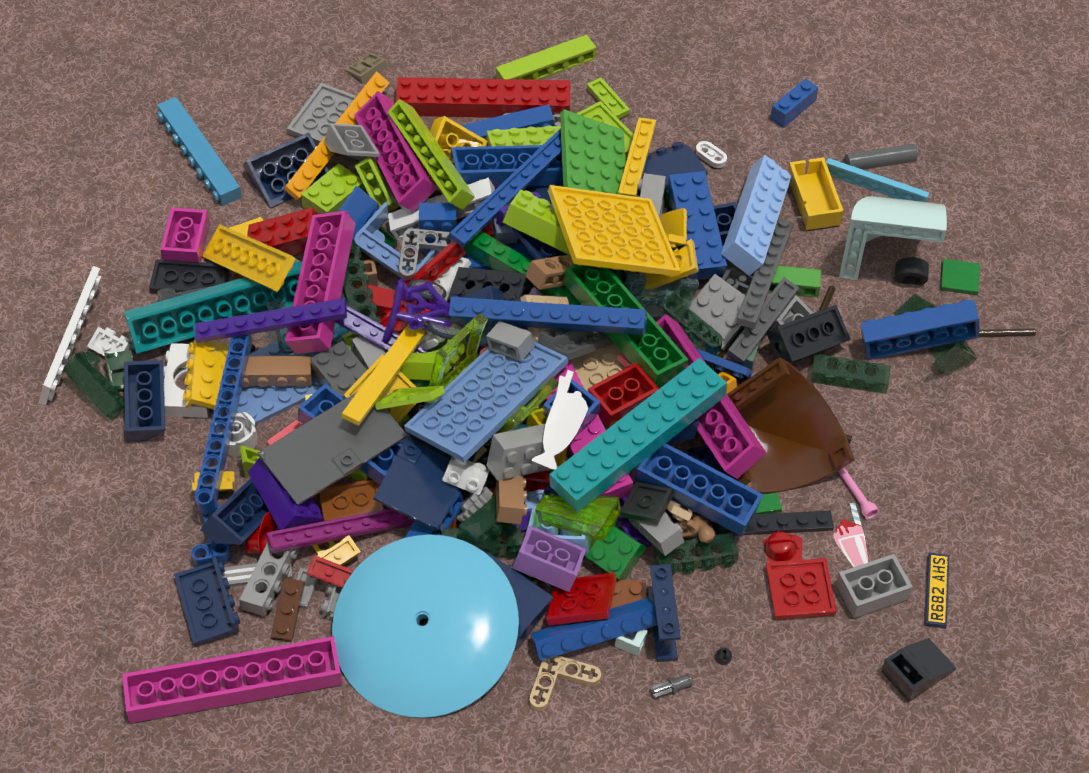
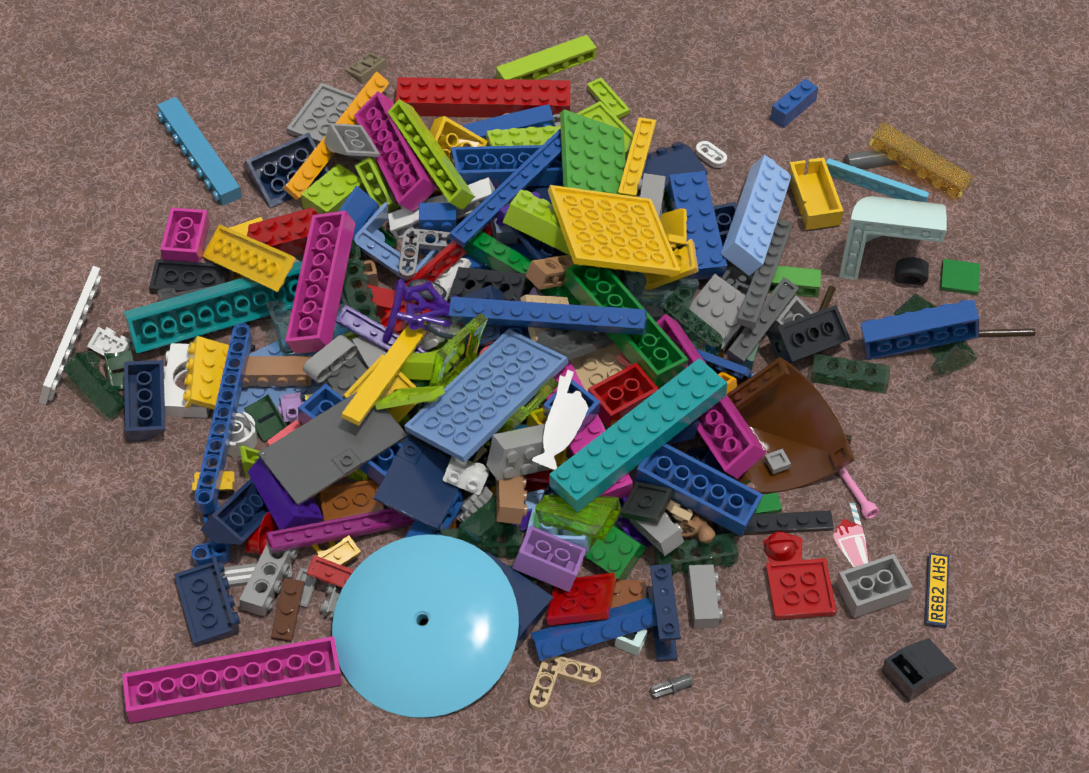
(261, 409): none -> dark green piece
(271, 320): dark purple plate -> none
(289, 406): none -> lavender brick
(330, 358): none -> light grey beam
(510, 341): light grey brick -> none
(704, 596): none -> light grey brick
(719, 656): black hinge -> none
(777, 461): none -> light grey plate
(921, 160): none -> clear yellow brick

